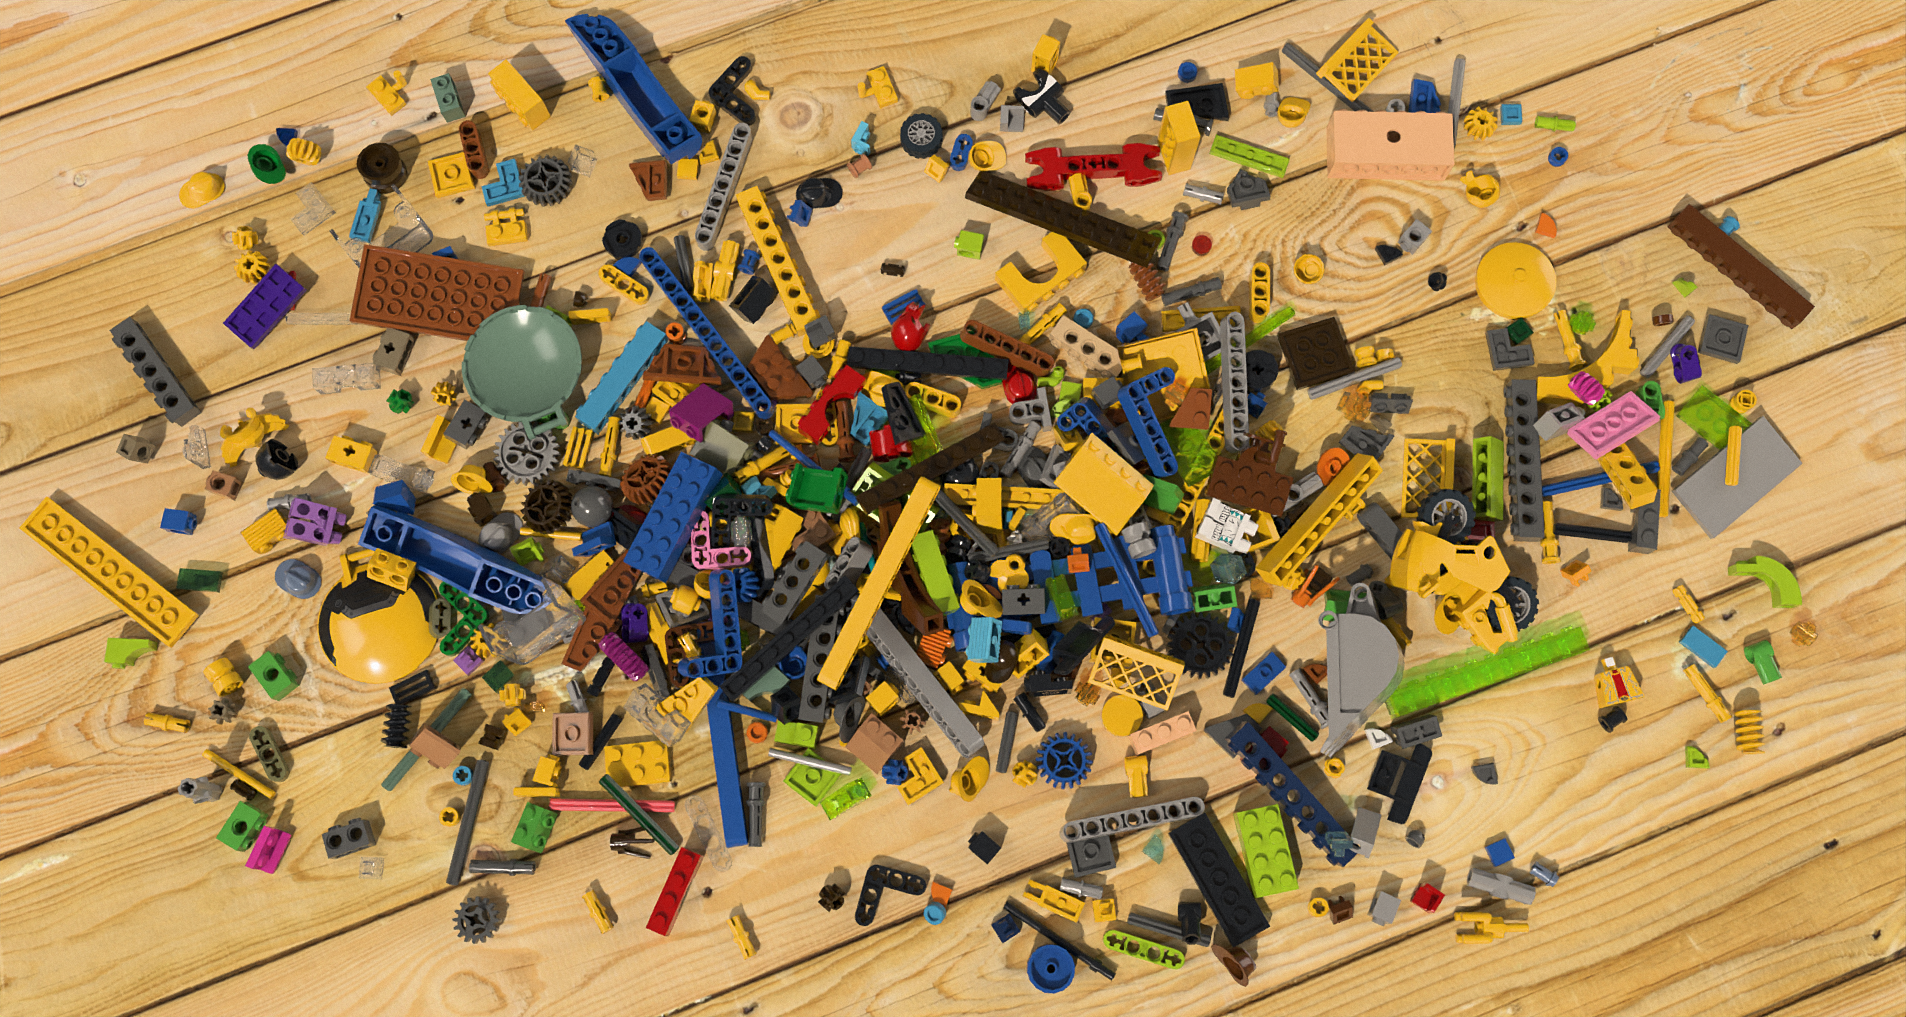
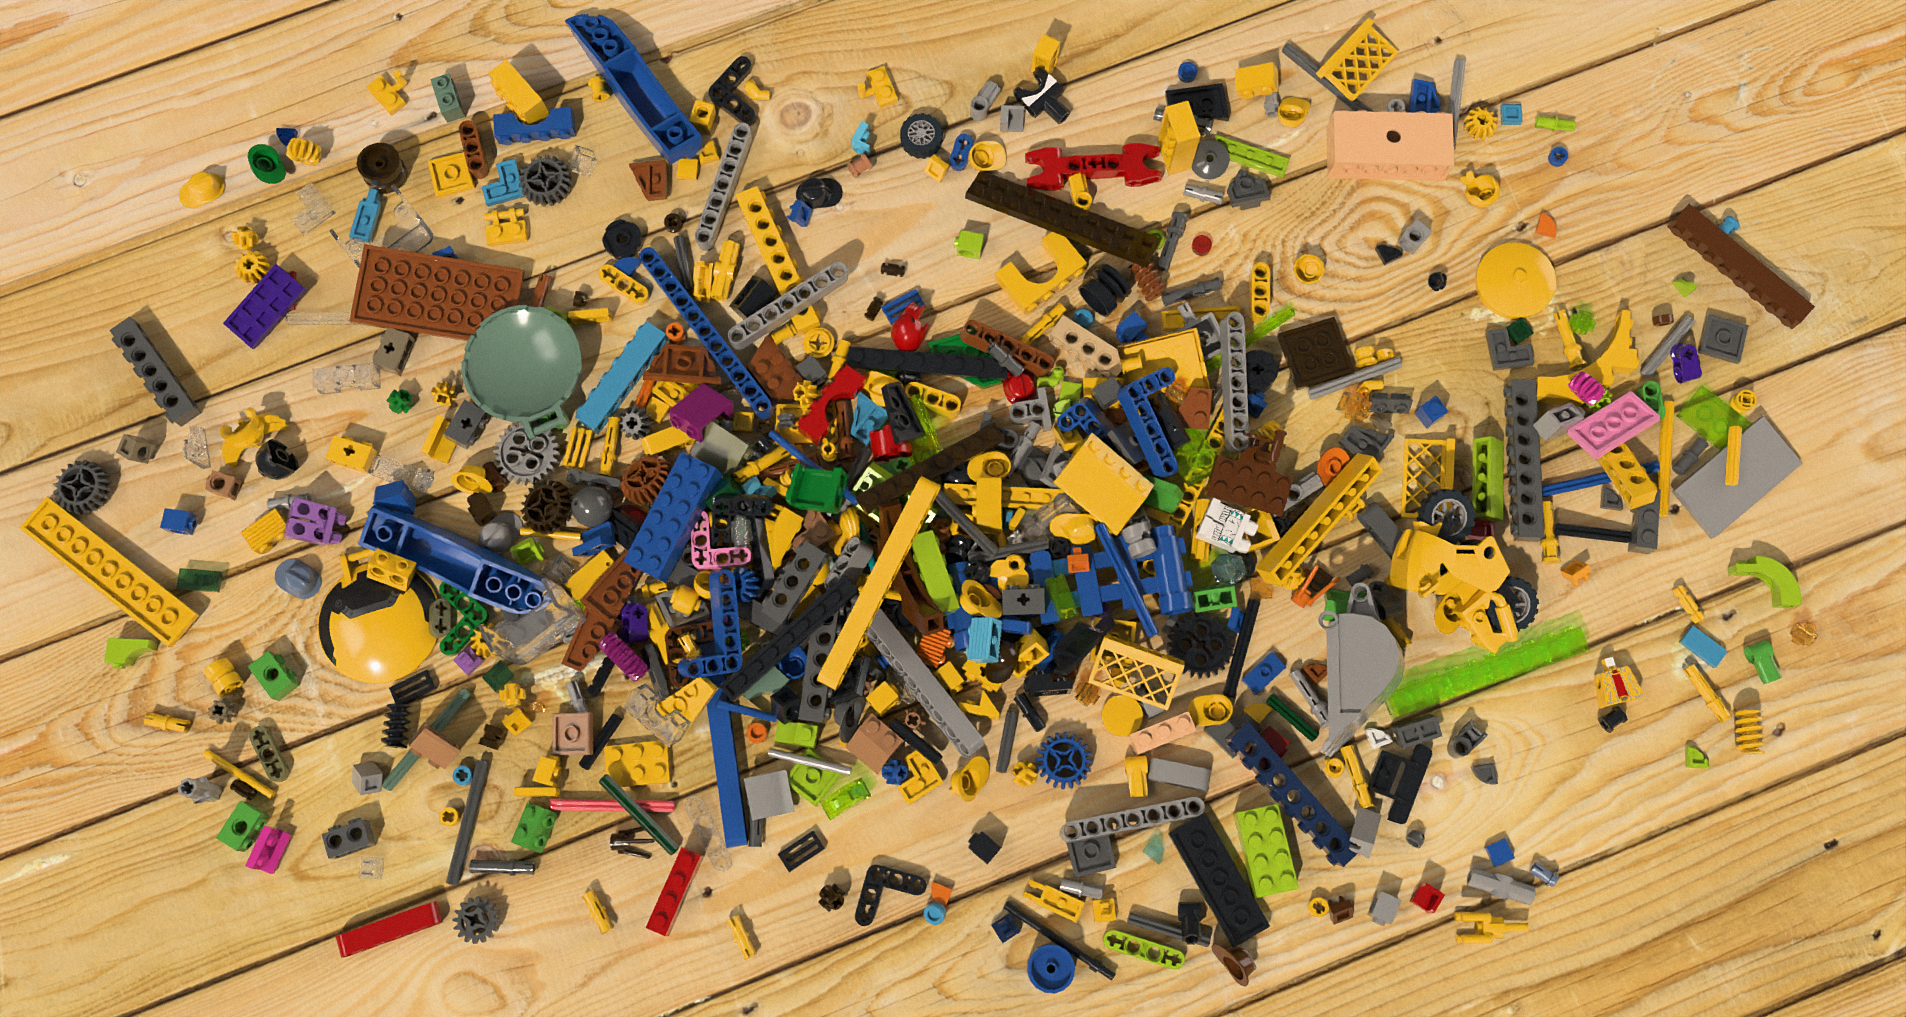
(77, 477): none -> dark grey gear
(367, 778): none -> light grey panel
(389, 929): none -> red beam
(558, 124): none -> blue arch
(678, 227): none -> dark brown bush
(744, 266): blue bush -> none
(769, 795): none -> light grey slope
(784, 314): none -> light grey beam
(786, 420): none -> dark grey bush
(805, 392): none -> yellow gear
(816, 842): none -> black tile
(819, 331): dark grey panel -> none
(829, 453): none -> yellow pin
(873, 308): none -> dark brown piece
(915, 741): none -> black axle
(989, 465): none -> yellow cap
(1005, 359): none -> dark grey pin
(1023, 320): clear light blue bush -> none
(1104, 290): none -> black wheel
(1169, 422): none -> black hinge
(1179, 774): none -> light grey beam
(1210, 710): none -> yellow cap
(1213, 169): none -> dark grey dish
(1339, 842): clear light blue tile -> none
(1356, 775): none -> yellow pin
(1431, 412): none -> blue brick
(1468, 737): none -> dark grey piece

